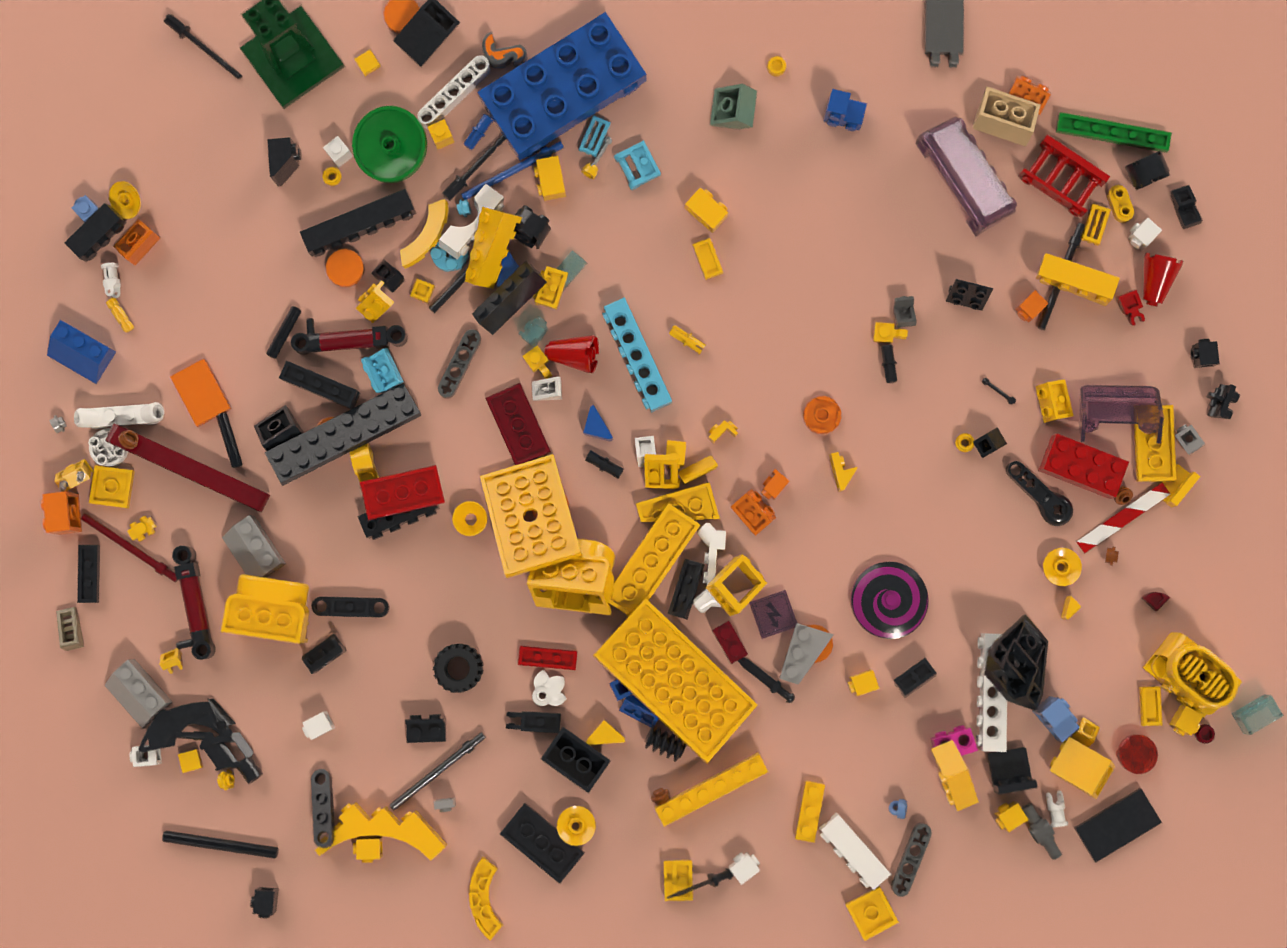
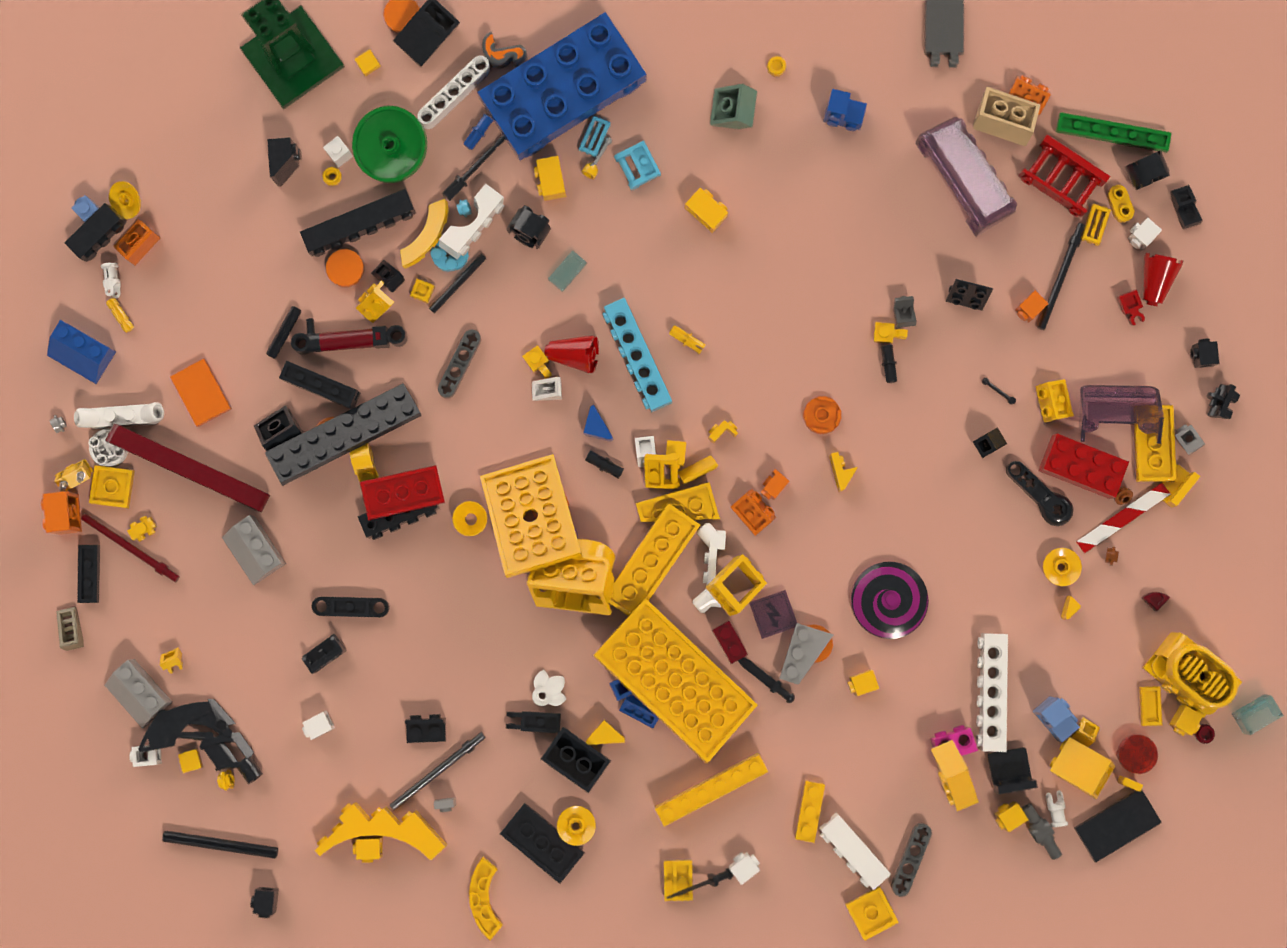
(128, 439): dark orange plate -> none
(184, 31): black piece -> none
(188, 575): piece -> none
(229, 440): black axle -> none
(268, 609): yellow brick -> none
(322, 808): black plate -> none
(382, 371): medium azure bracket -> none
(440, 134): yellow brick -> none
(441, 672): black tyre -> none
(490, 246): yellow wedge -> none
(509, 266): blue slope -> none
(509, 298): black brick -> none
(518, 424): dark red tile -> none
(534, 331): clear light blue brick -> none
(544, 153): blue bar -> none
(547, 658): red tile -> none
(552, 291): yellow bracket -> none
(660, 796): dark orange plate -> none
(664, 743): black piece -> none
(686, 589): black plate -> none
(707, 258): yellow tile -> none
(902, 808): medium blue tile -> none
(915, 677): black hinge -> none
(965, 436): yellow plate -> none
(1019, 664): black wedge -> none
(1077, 279): yellow wedge -> none
(1130, 783): none -> yellow tile

